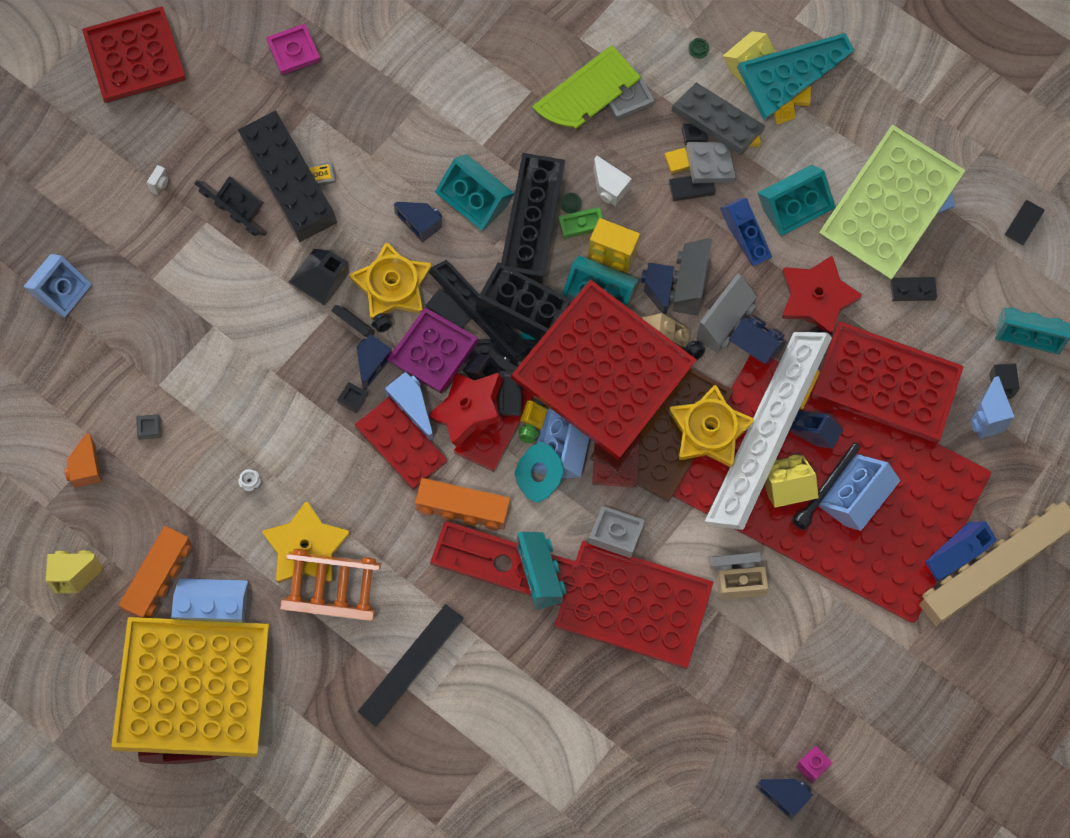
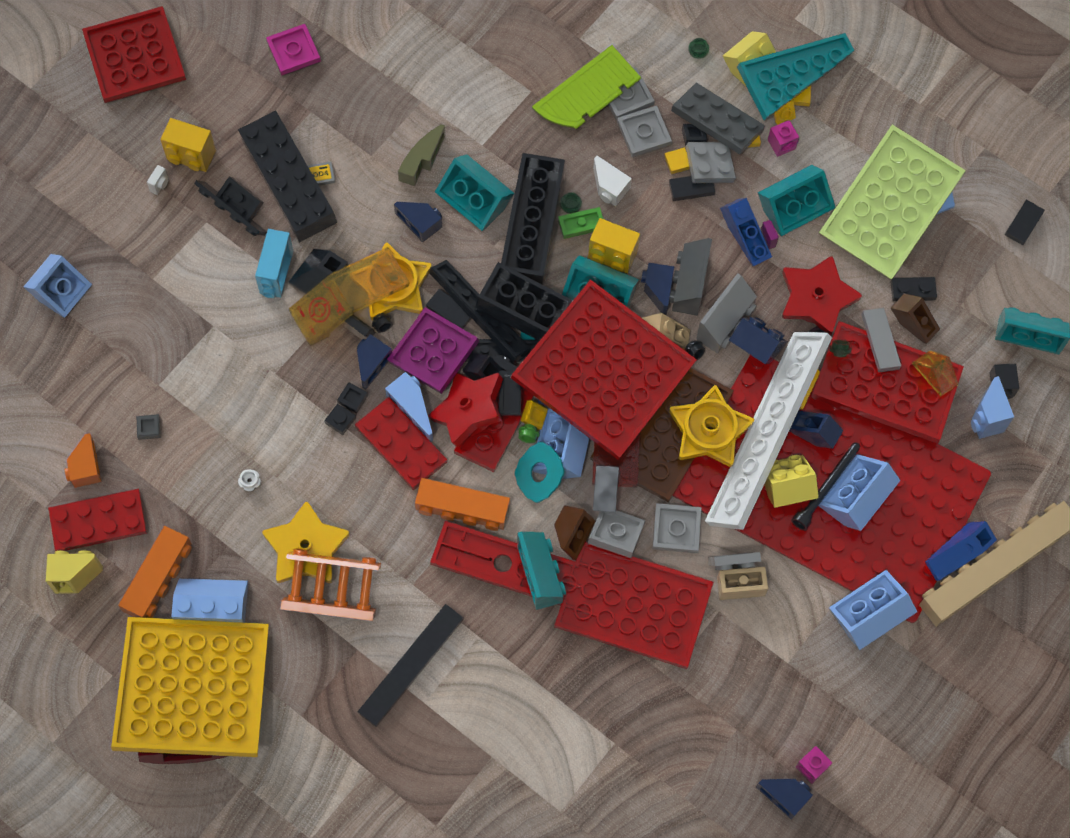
(97, 520): none -> red plate
(188, 145): none -> yellow brick
(274, 263): none -> medium azure window
(340, 419): none -> black plate
(346, 293): none -> clear yellow windscreen
(421, 156): none -> olive slope
(573, 529): none -> reddish brown slope
(606, 488): none -> tile
(644, 131): none -> light grey plate
(677, 528): none -> light grey plate
(769, 234): none -> magenta tile
(783, 138): none -> dark pink brick
(840, 348): none -> plate
(873, 609): none -> light blue slope
(881, 340): none -> light grey tile
(915, 317): none -> reddish brown slope
(937, 371): none -> clear yellow slope

